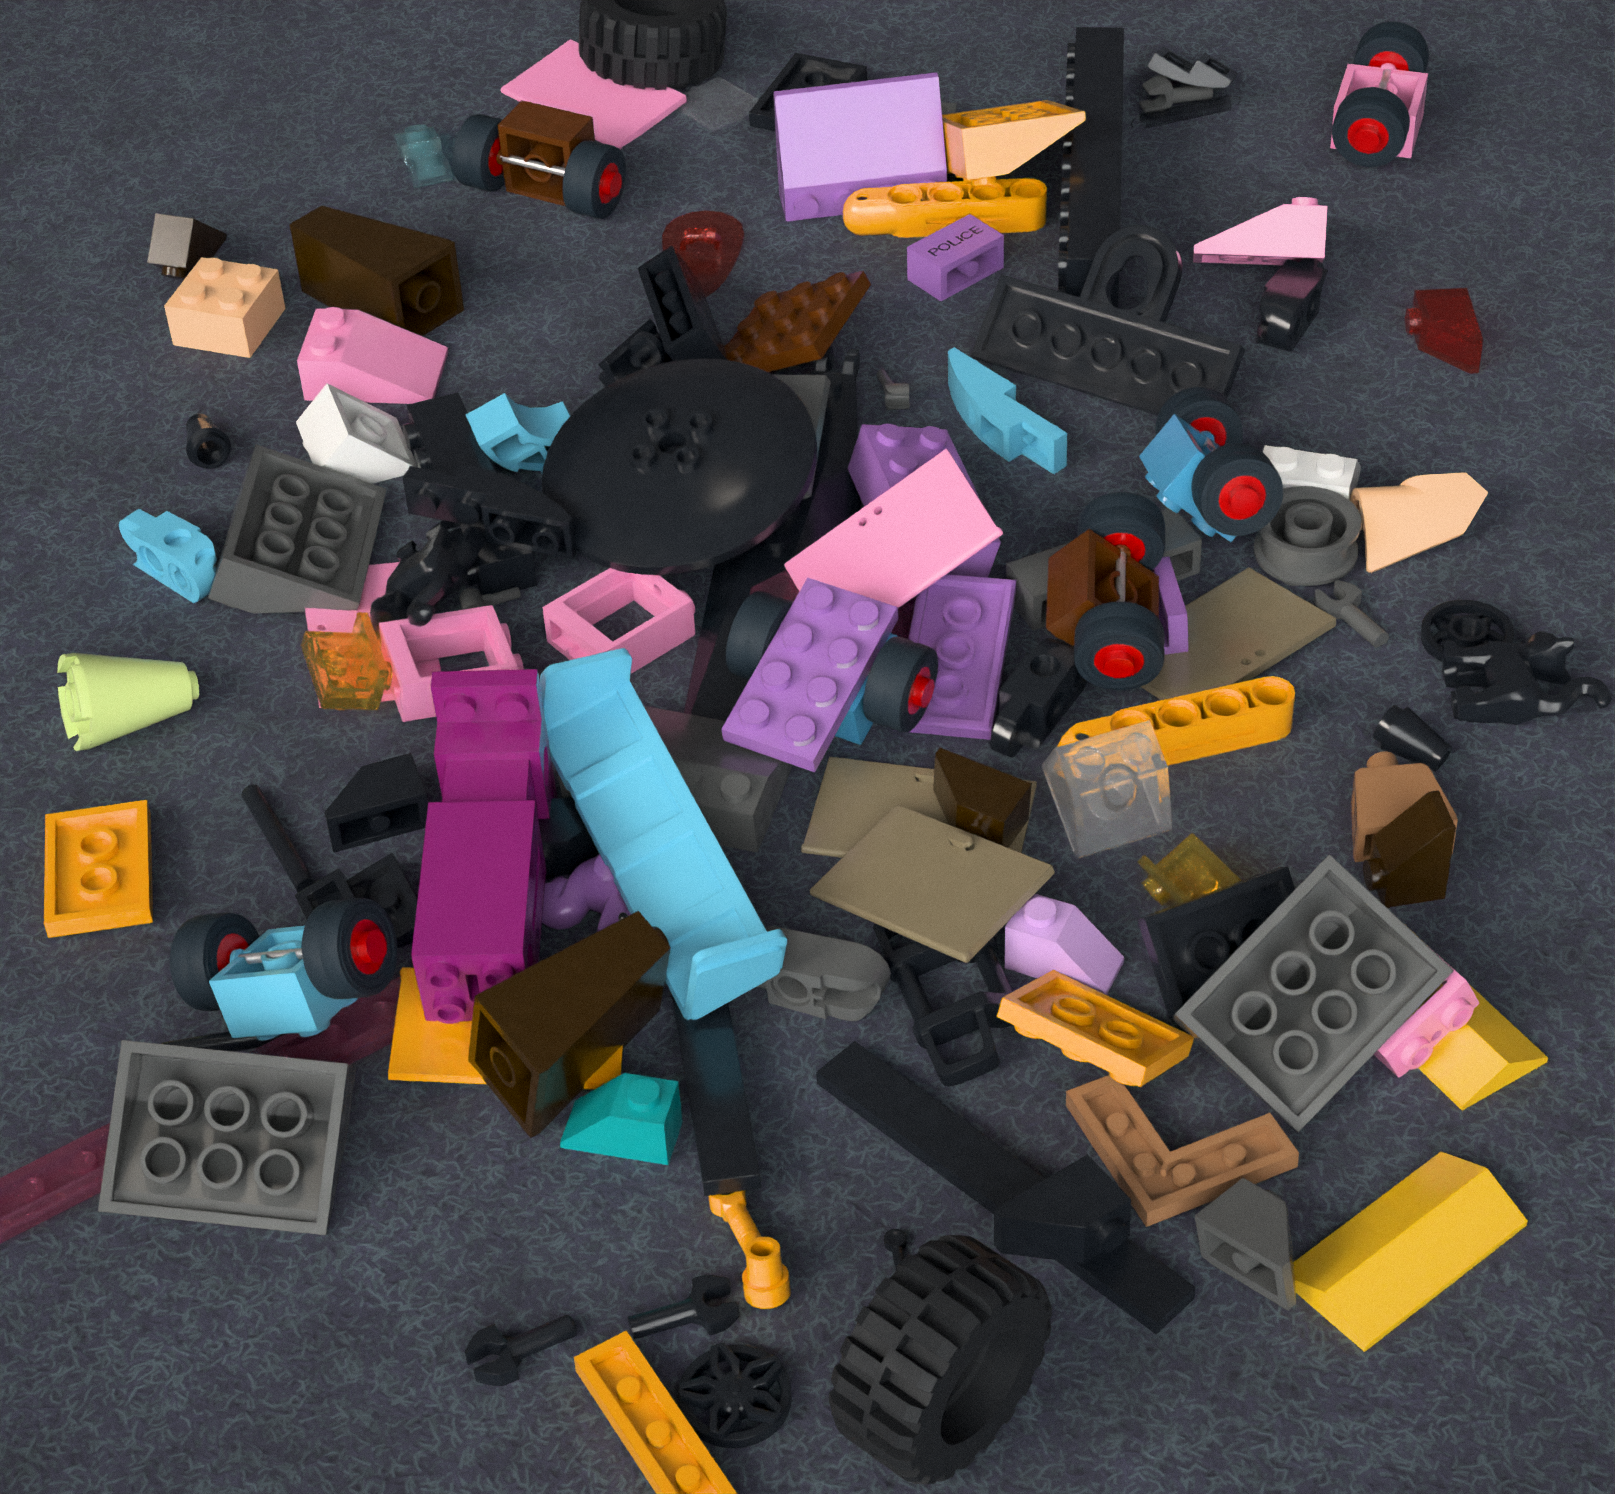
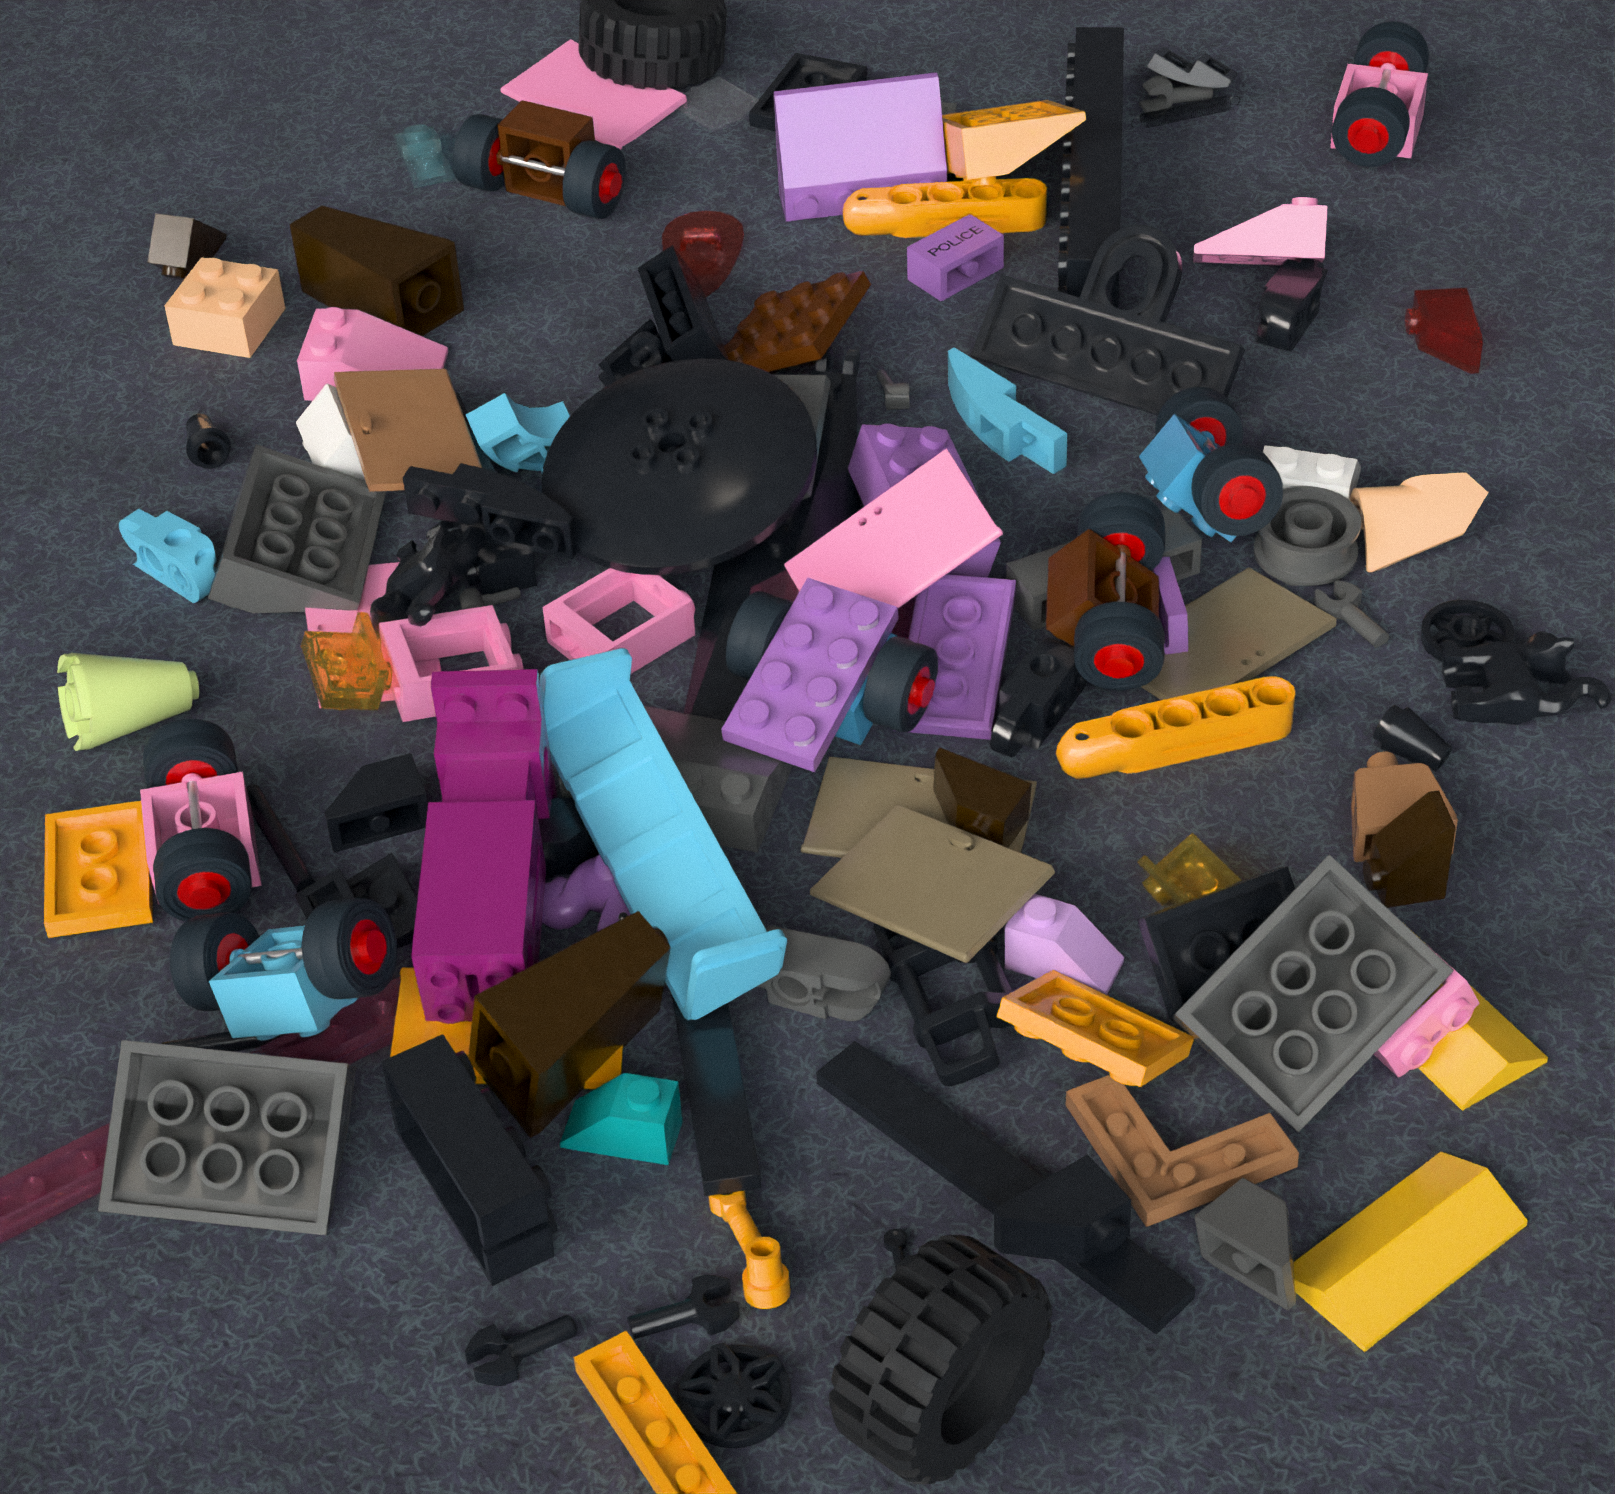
(197, 821): none -> brick
(404, 422): none -> medium nougat container
(471, 1158): none -> black piece
(1110, 789): clear slope -> none

